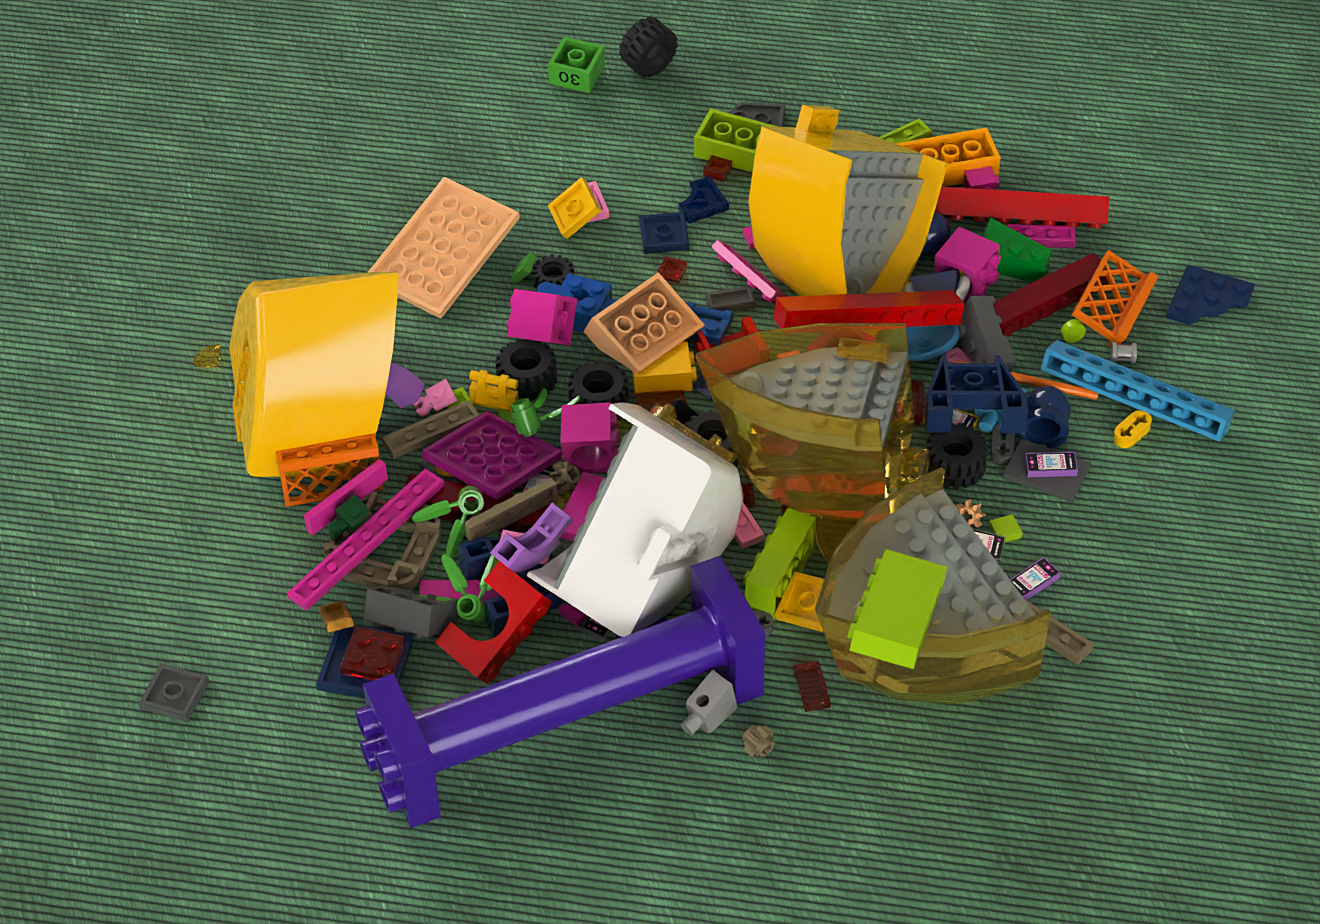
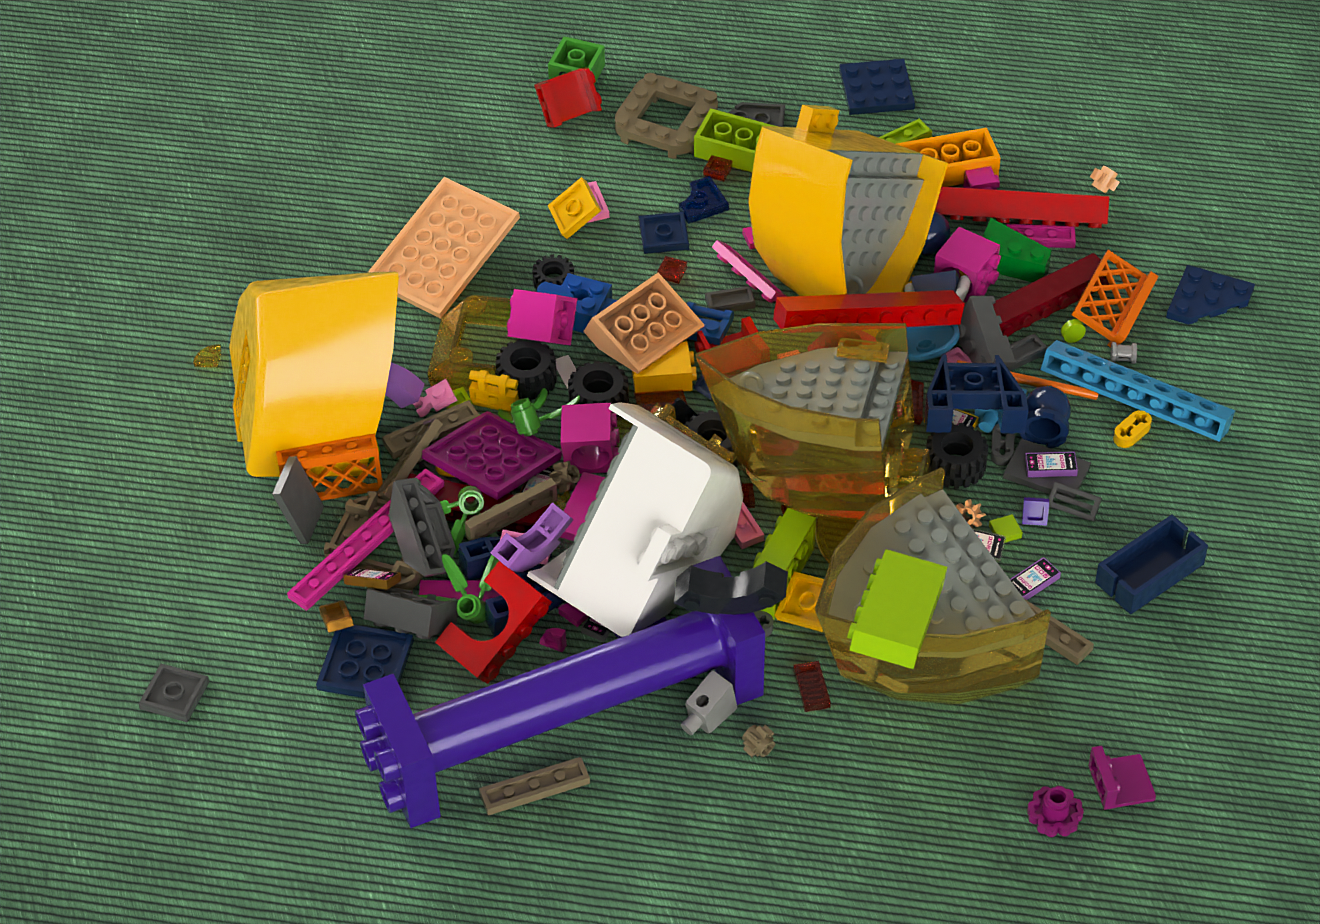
(298, 500): none -> dark grey tile
(349, 517): dark green brick -> none
(360, 486): dark pink tile -> none
(372, 578): none -> pearl gold tile
(372, 654): clear red plate -> none
(413, 454): none -> dark tan plate
(420, 527): none -> dark grey wedge
(455, 362): none -> clear yellow windscreen
(523, 268): bright green tile -> none
(534, 786): none -> dark tan plate
(554, 638): none -> dark pink tile
(565, 368): none -> white sticker
(568, 96): none -> red panel
(648, 47): black tyre -> none
(648, 90): none -> dark tan plate
(742, 594): none -> black brick
(877, 86): none -> dark blue plate
(1027, 350): none -> dark grey tile
(1035, 511): none -> tile
(1055, 811): none -> magenta plant
(1094, 508): none -> dark grey tile
(1104, 179): none -> light nougat gear
(1120, 779): none -> magenta bracket
(1151, 564): none -> dark blue piece

